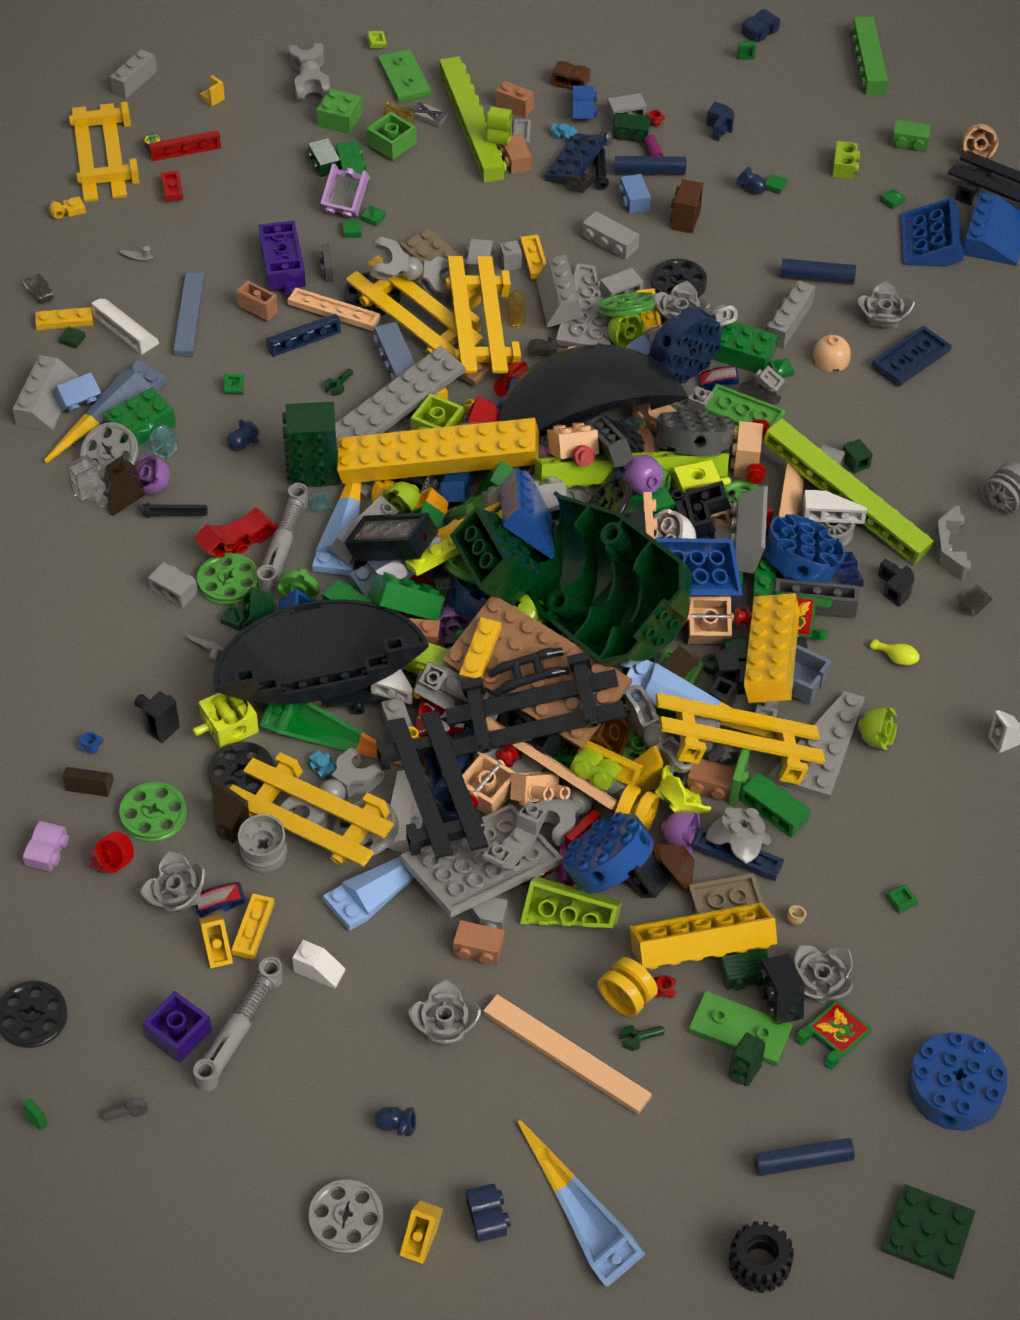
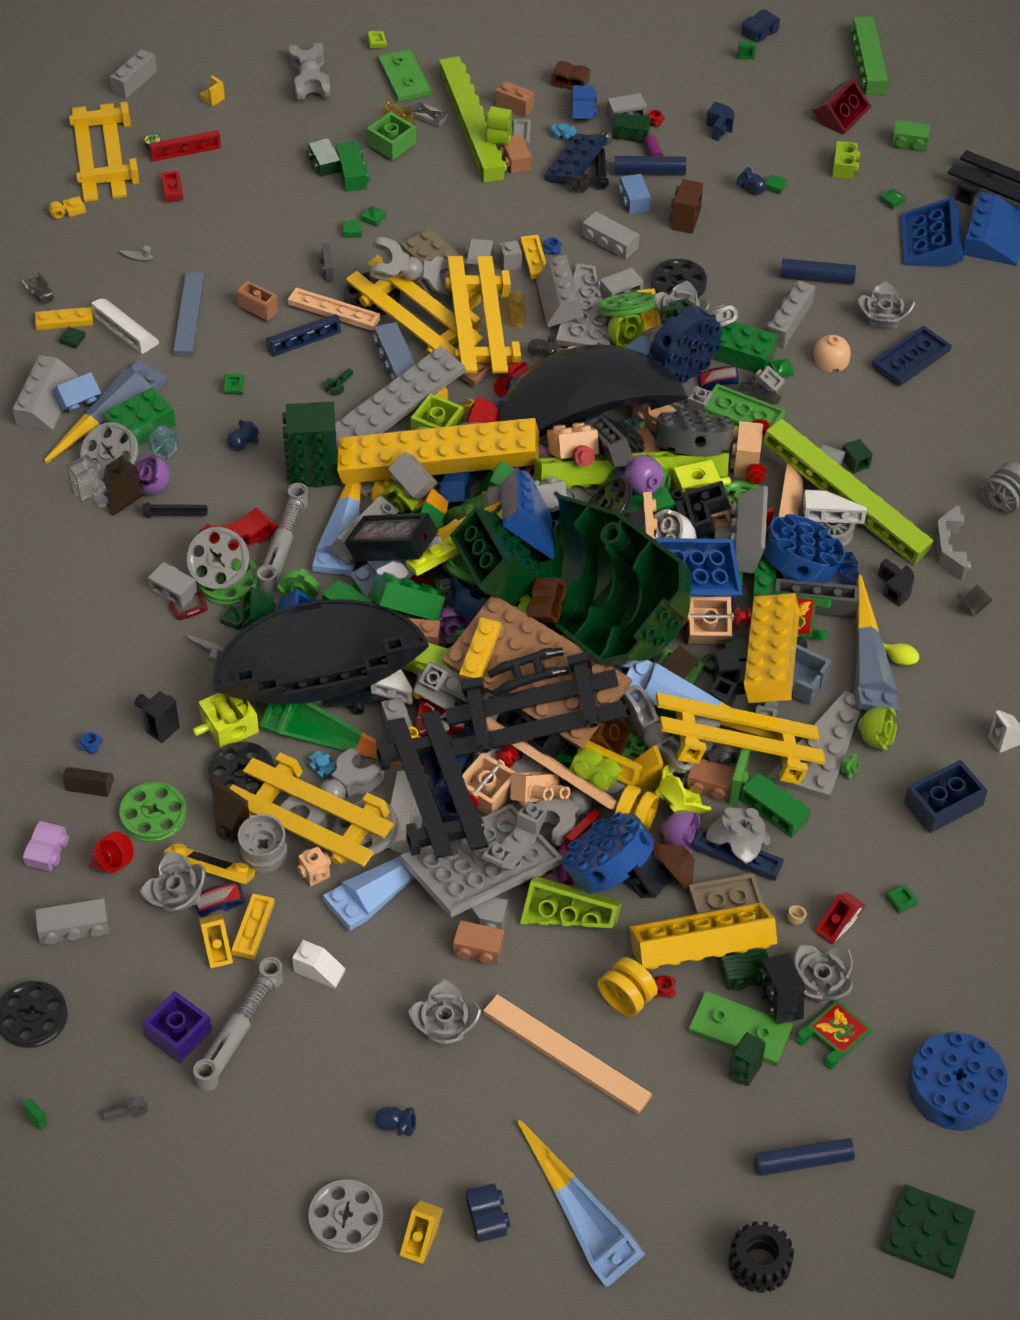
(72, 921): none -> light grey brick
(190, 612): none -> dark red piece
(208, 558): none -> light grey wedge
(234, 871): none -> yellow plate
(282, 256): dark purple brick -> none
(314, 865): none -> light nougat brick
(321, 501): clear light blue tile -> none
(339, 111): bright green brick -> none
(344, 192): window -> none
(412, 476): none -> light grey brick
(546, 600): none -> reddish brown brick
(552, 246): none -> blue plate
(638, 1036): dark green bar -> none
(674, 309): none -> dark green plate
(840, 916): none -> red slope
(842, 107): none -> dark red slope
(850, 765): none -> bright green plate
(873, 673): none -> sand blue plate
(945, 796): none -> dark blue brick
(980, 140): light nougat cylinder -> none

